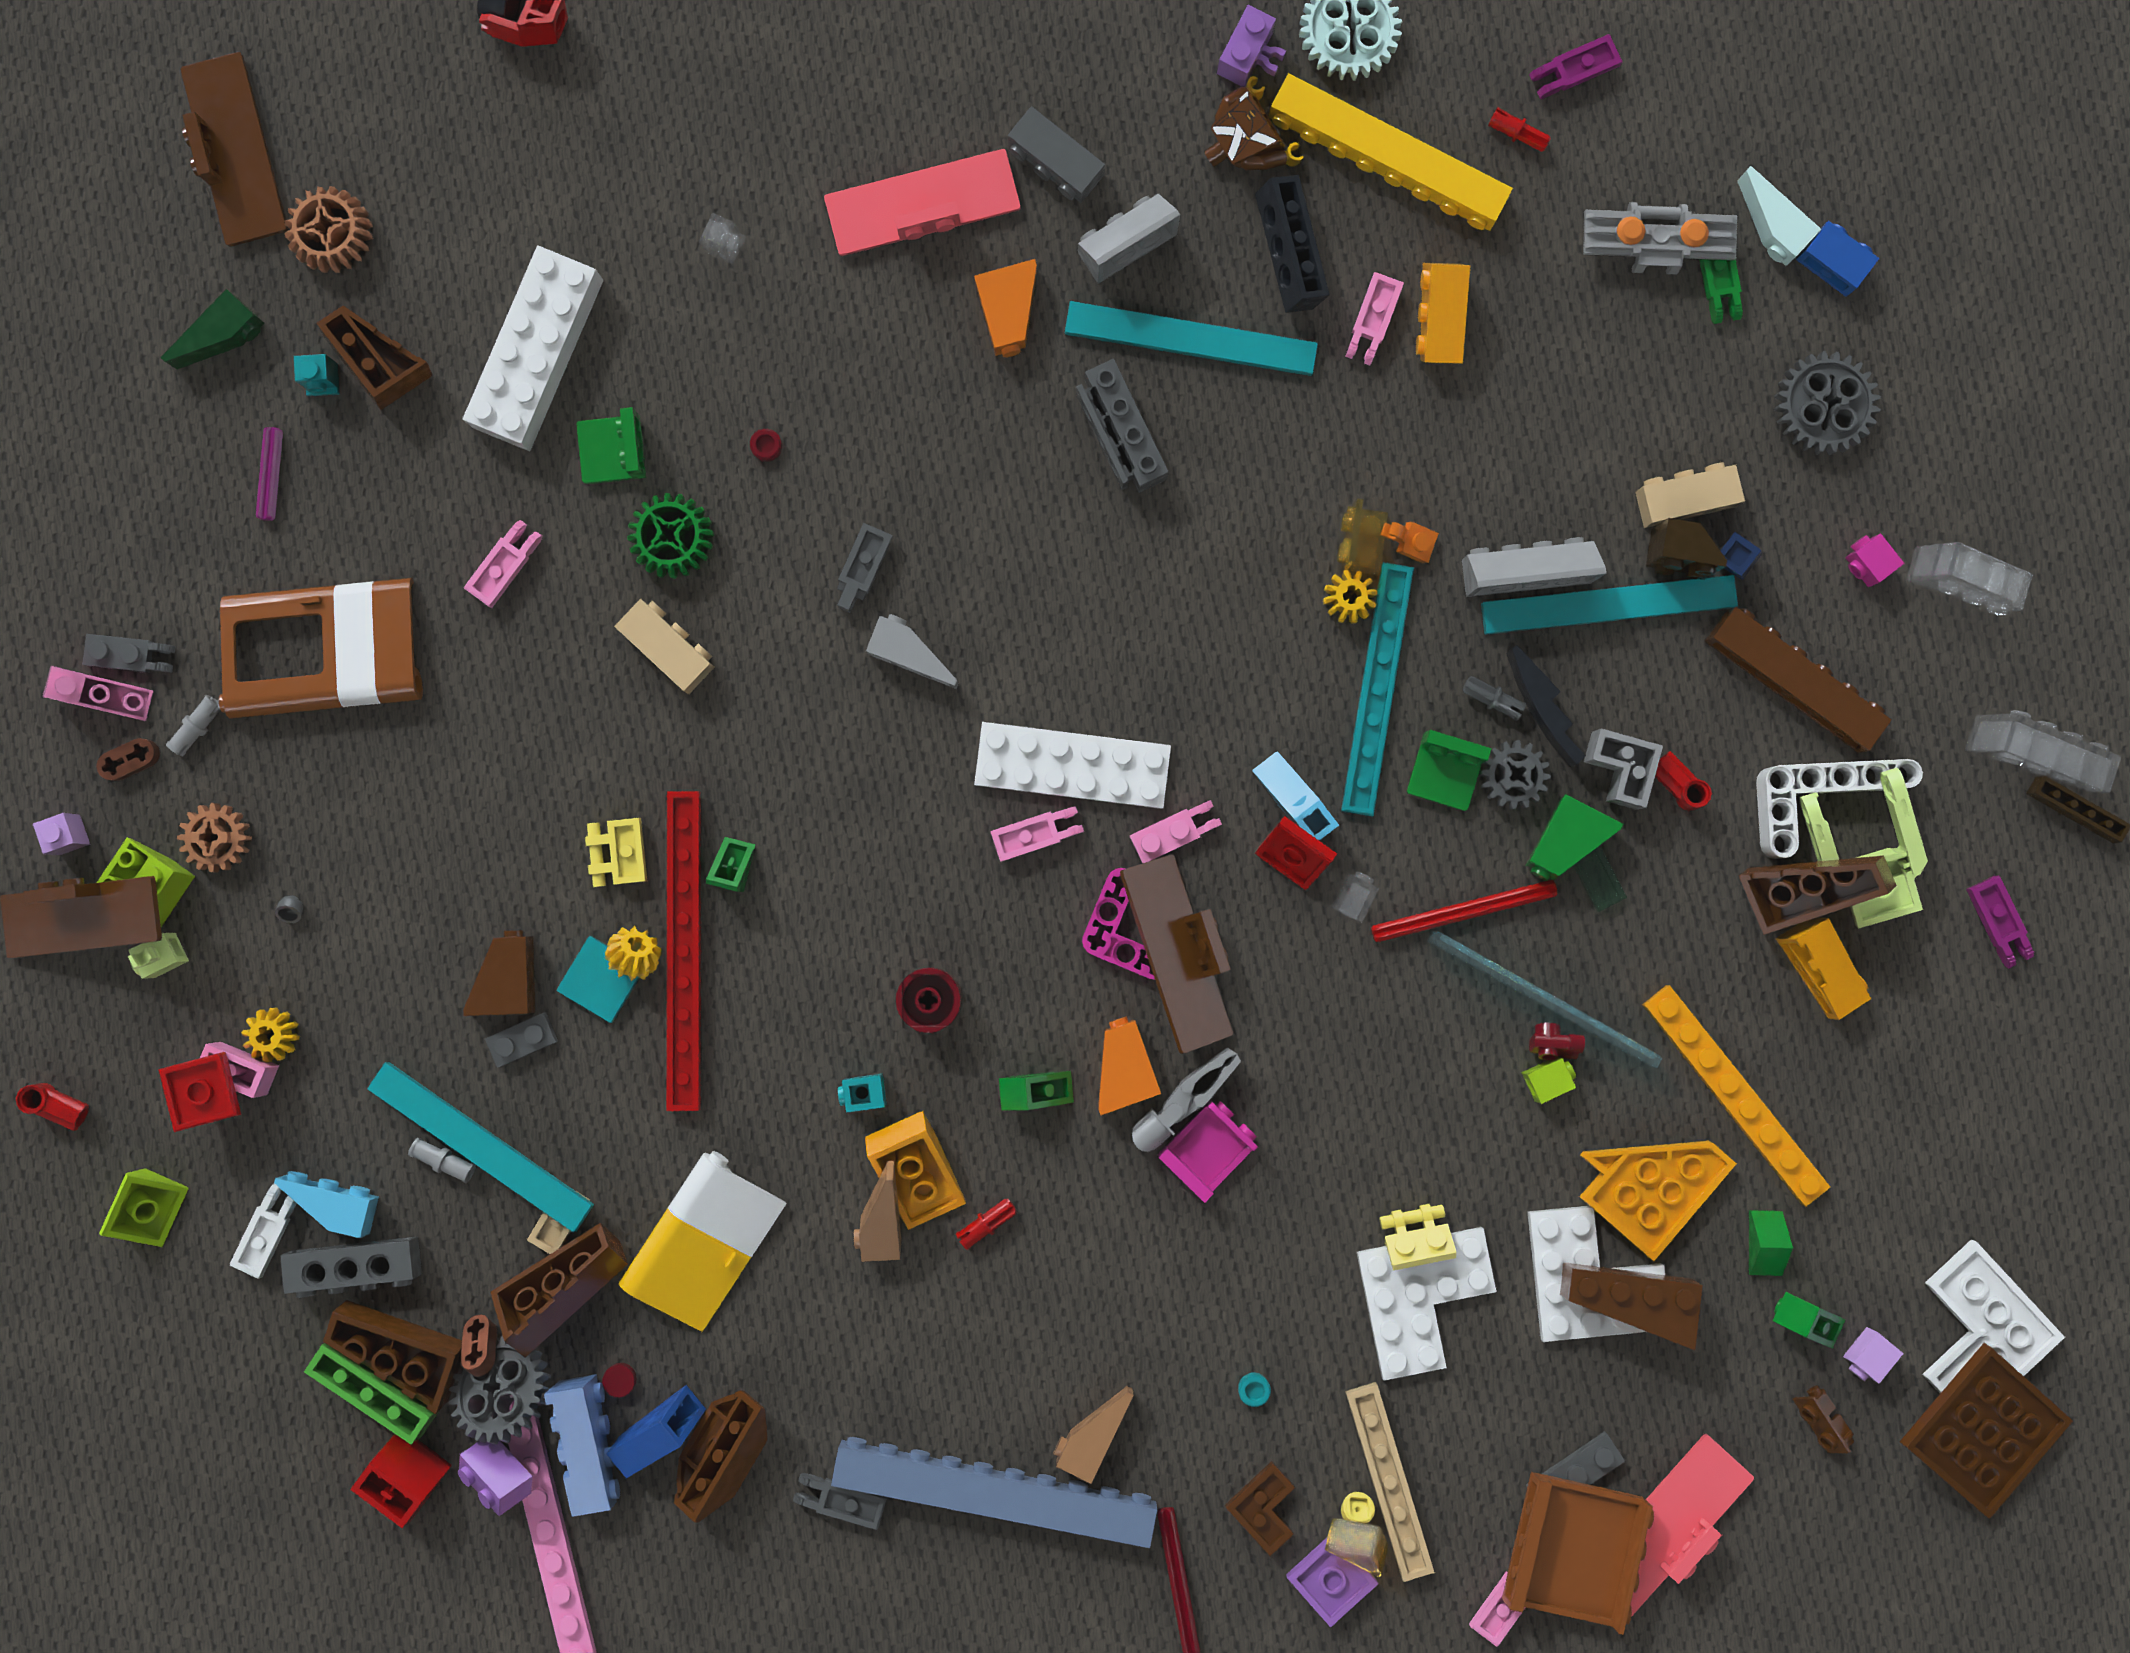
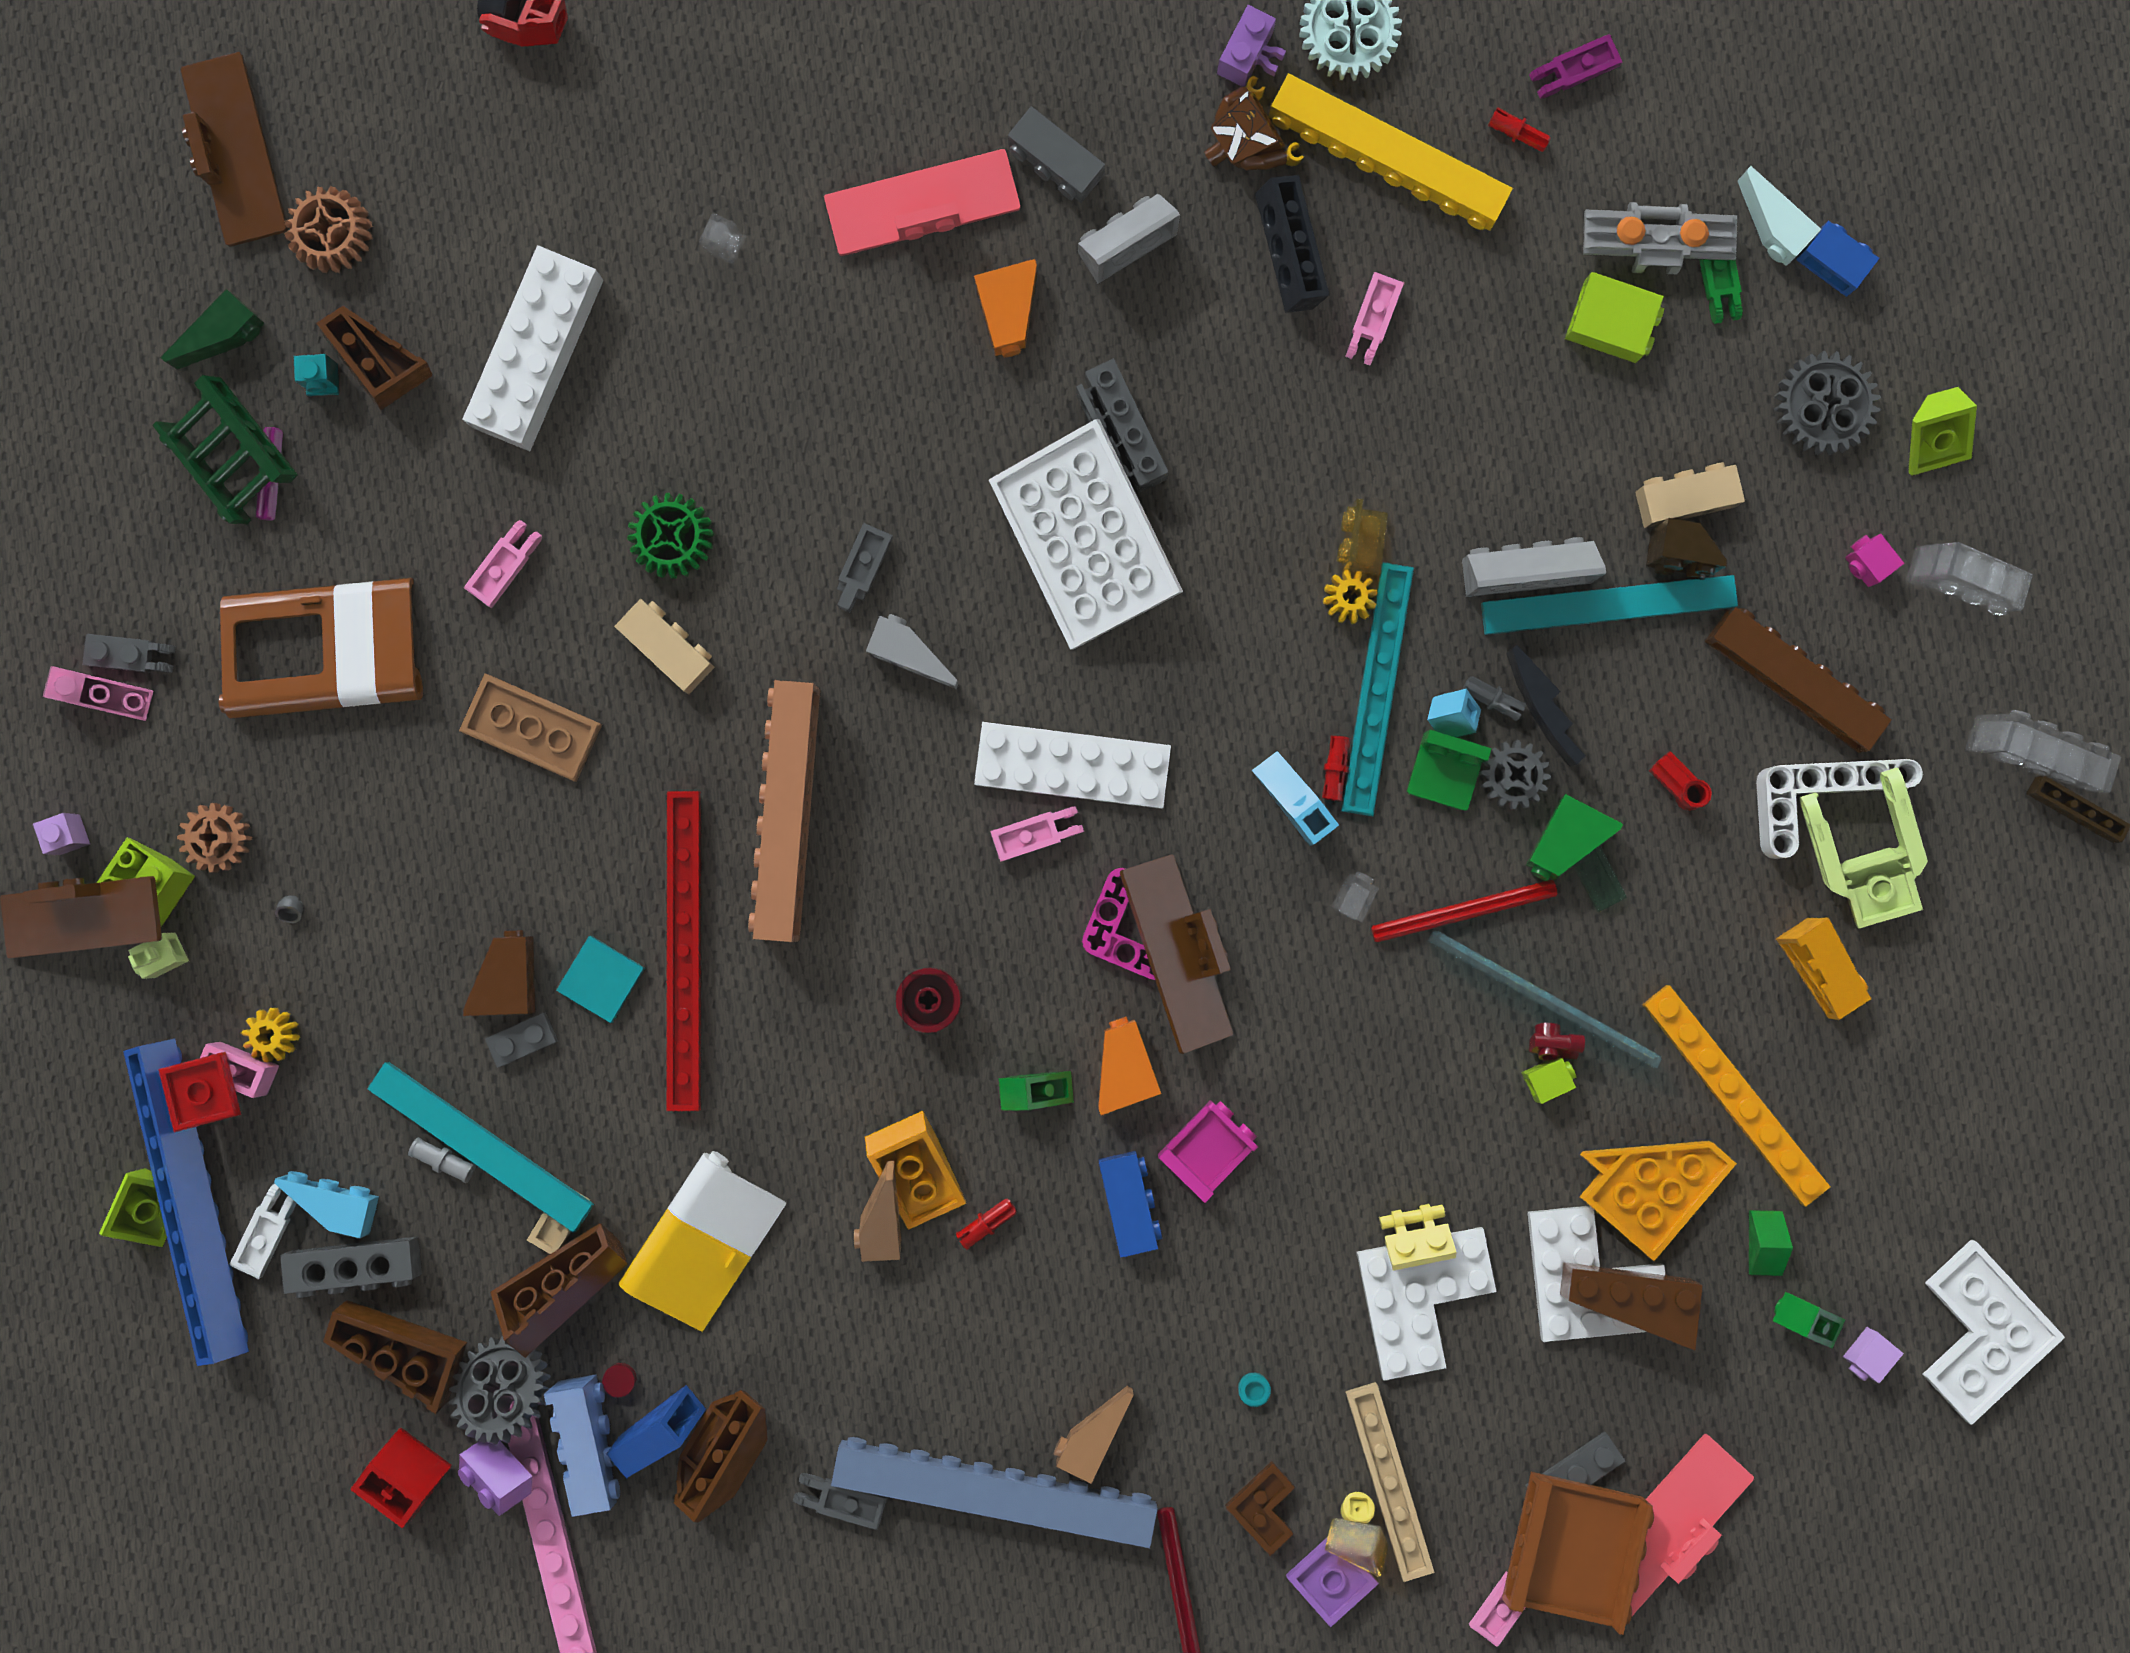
(54, 1105): red piece -> none
(125, 754): copper beam -> none
(187, 1212): none -> blue brick
(194, 726): light grey pin -> none
(253, 444): none -> dark green fence
(370, 1394): bright green brick -> none
(474, 1346): copper beam -> none
(530, 727): none -> medium nougat tile
(611, 448): green bracket -> none
(626, 852): light yellow plate -> none
(633, 953): yellow gear -> none
(731, 865): green slope -> none
(766, 445): dark red tile -> none
(786, 811): none -> nougat brick
(876, 1093): teal brick -> none
(1085, 534): none -> white plate
(1130, 1203): none -> blue brick
(1155, 1127): light grey arm -> none
(1171, 833): bright pink hinge -> none
(1191, 338): teal tile -> none
(1295, 853): red tile -> none
(1336, 768): none -> red pin
(1413, 540): orange plate -> none
(1443, 312): light orange wedge -> none
(1454, 713): none -> medium azure panel
(1615, 318): none -> lime brick
(1632, 762): light grey brick -> none
(1740, 555): dark blue brick -> none
(1812, 889): reddish brown wedge -> none
(1832, 1432): reddish brown hinge -> none
(1942, 431): none -> lime slope
(1986, 1430): reddish brown plate -> none
(2000, 919): magenta hinge -> none

